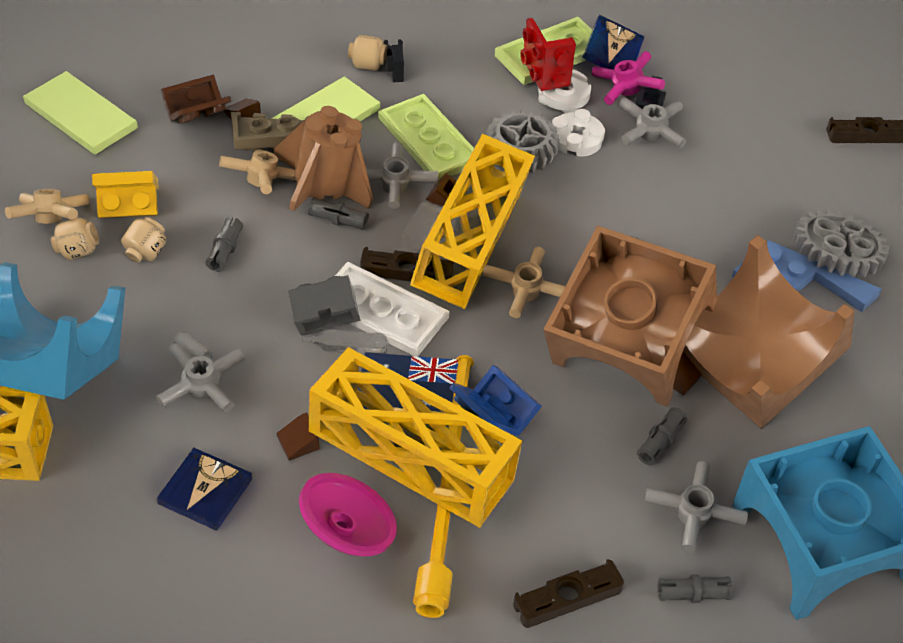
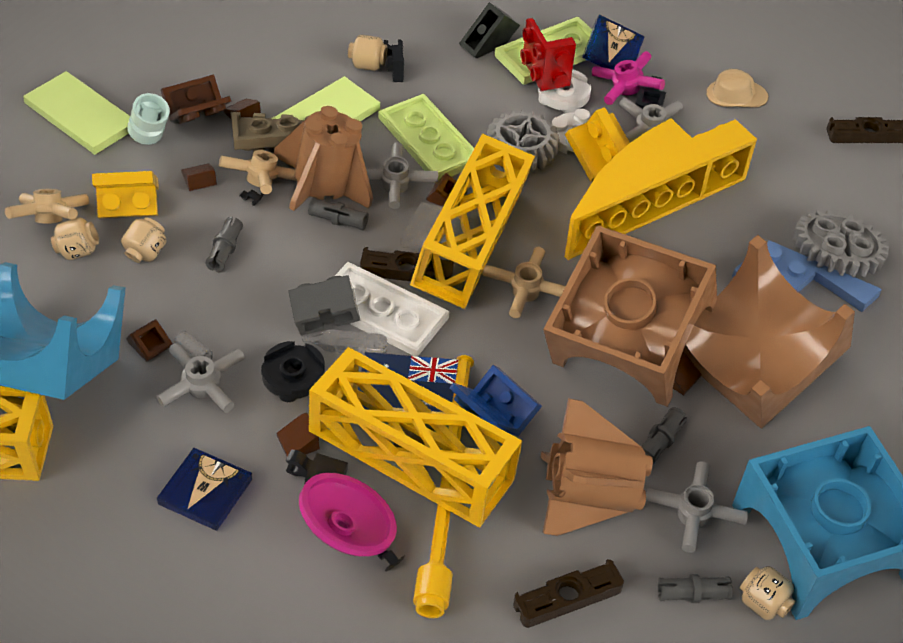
(148, 118): none -> light aqua wheel
(149, 340): none -> reddish brown slope
(199, 176): none -> reddish brown slope
(254, 195): none -> black piece
(292, 385): none -> black plate
(302, 466): none -> black plate
(391, 558): none -> black piece
(489, 31): none -> pearl dark grey slope
(593, 472): none -> medium nougat brick
(597, 141): none -> yellow bracket
(659, 176): none -> yellow slope
(736, 88): none -> tan piece
(767, 593): none -> tan head

